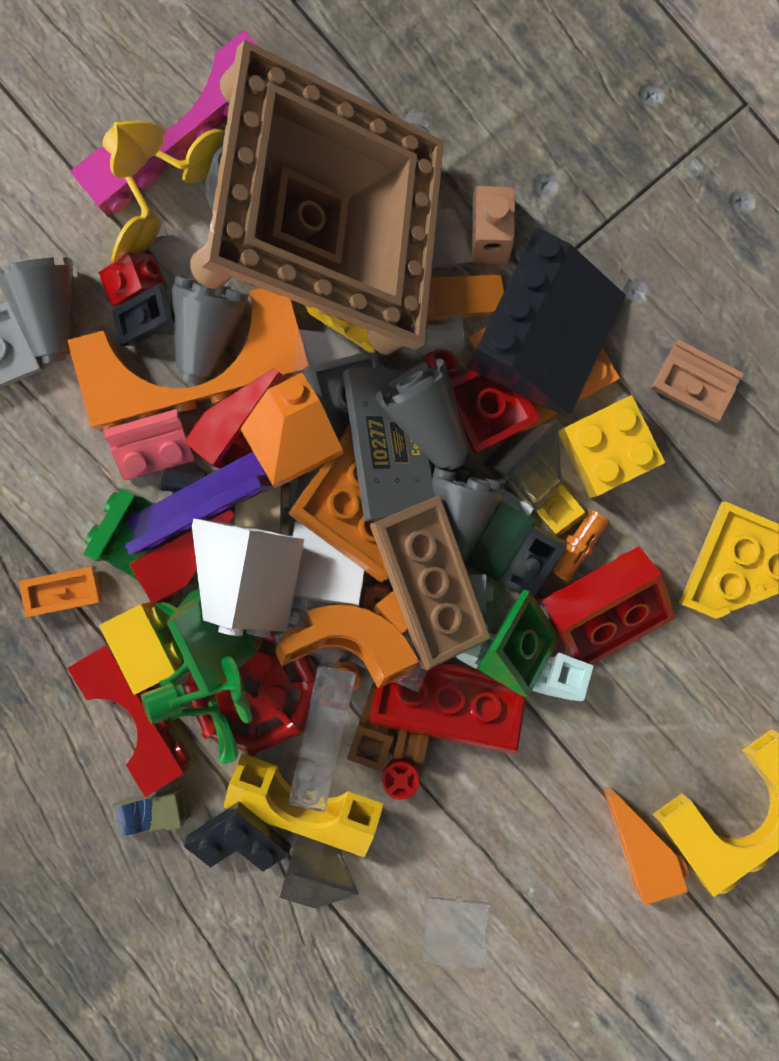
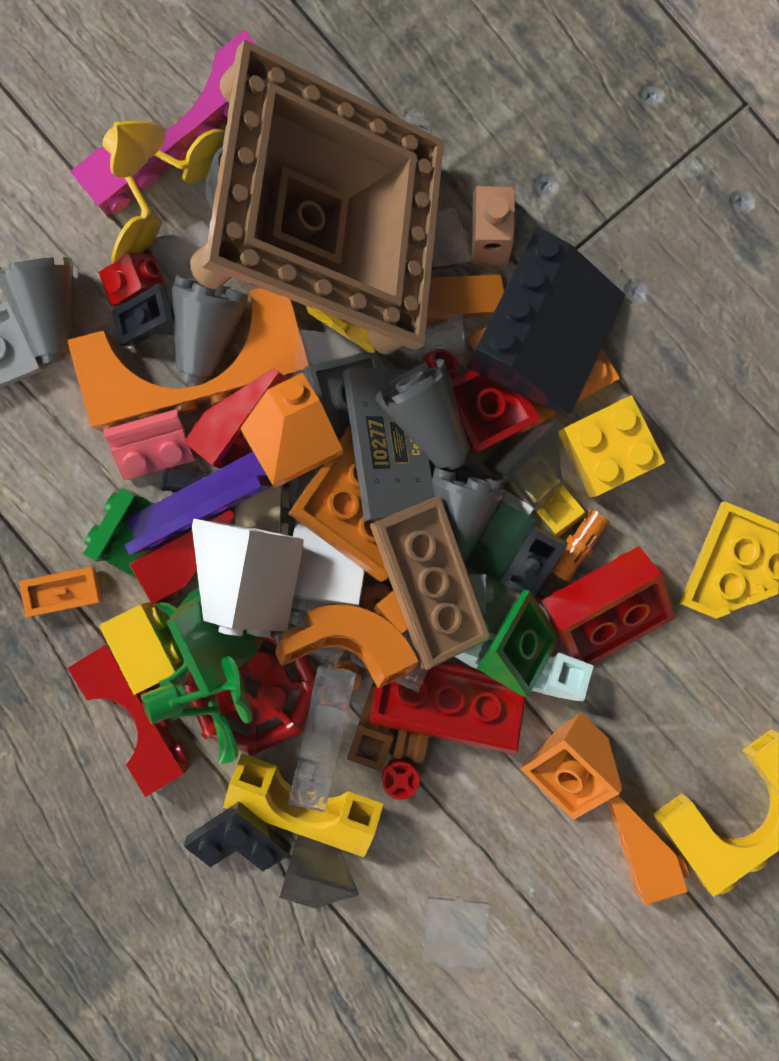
(150, 813): leg -> none
(575, 767): none -> orange slope
(697, 381): nougat plate -> none

